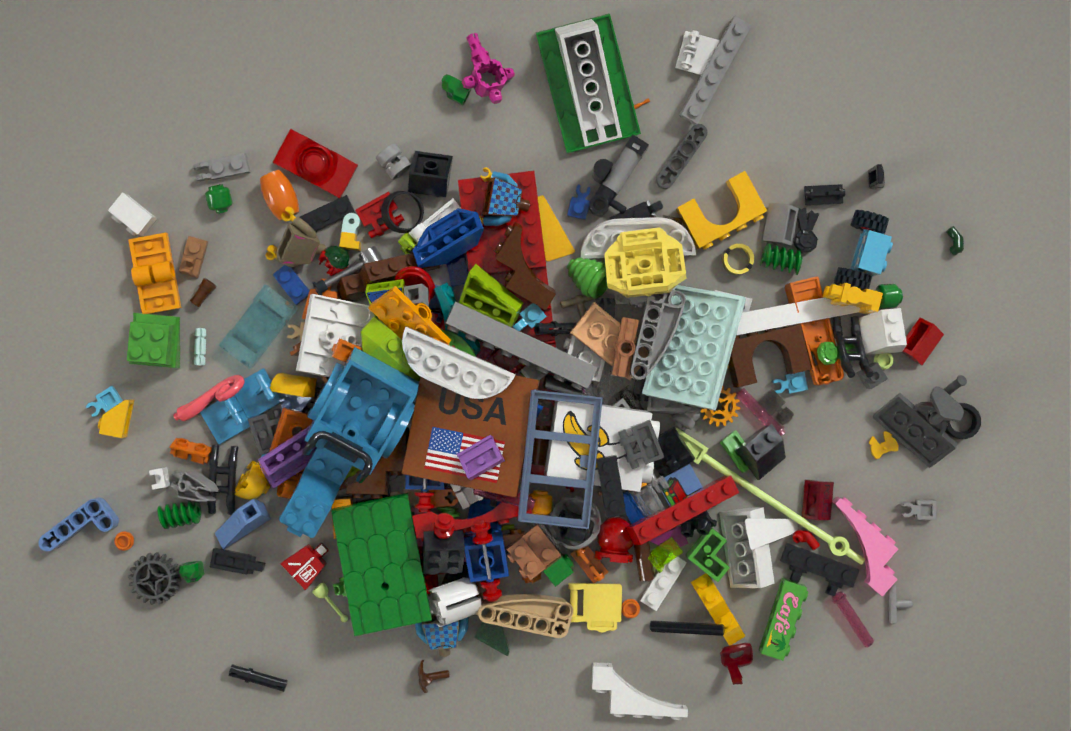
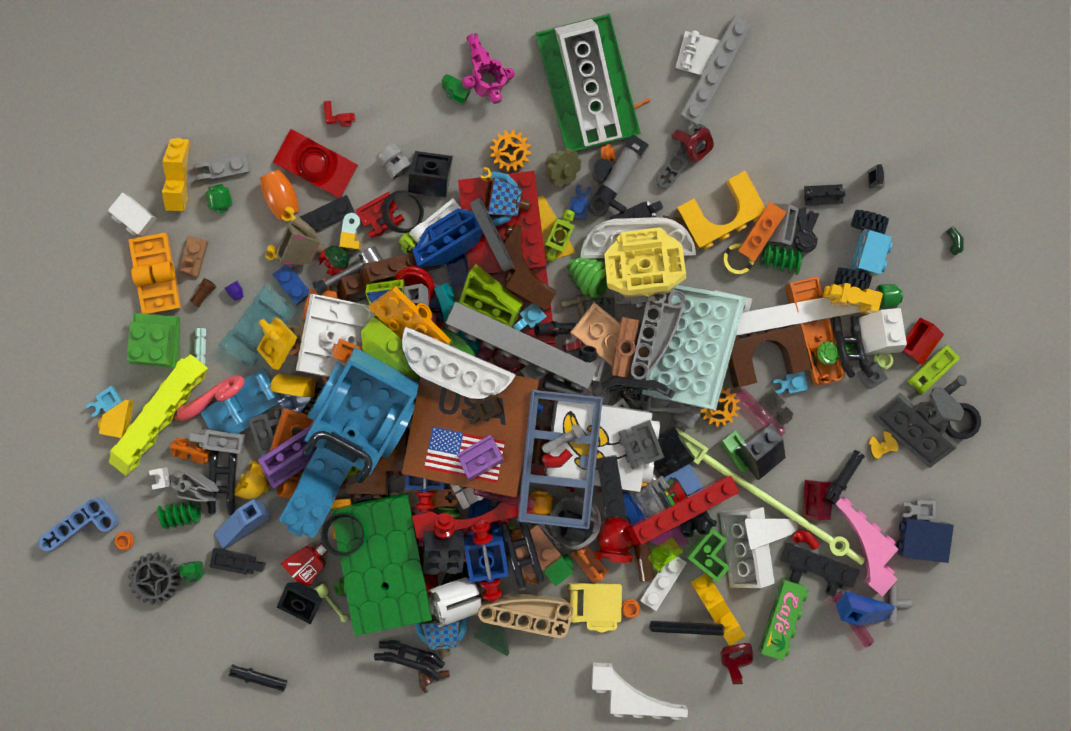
(157, 414): none -> neon yellow brick
(175, 170): none -> yellow arch
(219, 440): none -> light grey hinge
(234, 291): none -> dark purple hose
(276, 342): none -> yellow plate
(300, 601): none -> black slope
(324, 534): none -> black tyre
(343, 119): none -> red plate
(417, 664): none -> black piece
(485, 408): none -> dark brown plate
(491, 234): none -> dark grey beam
(501, 153): none -> light orange gear
(517, 564): none -> black piece
(551, 254): none -> lime piece
(553, 444): none -> light grey hinge
(556, 461): none -> red arm
(563, 167): none -> olive plant
(571, 346): none -> dark red tile
(588, 353): none -> black plate
(607, 152): none -> orange plate
(619, 383): none -> black piece
(692, 141): none -> dark red piece
(761, 231): none -> orange plate
(840, 483): none -> black pin
(862, 610): none -> blue slope
(925, 540): none -> dark blue panel
(933, 369): none -> lime plate

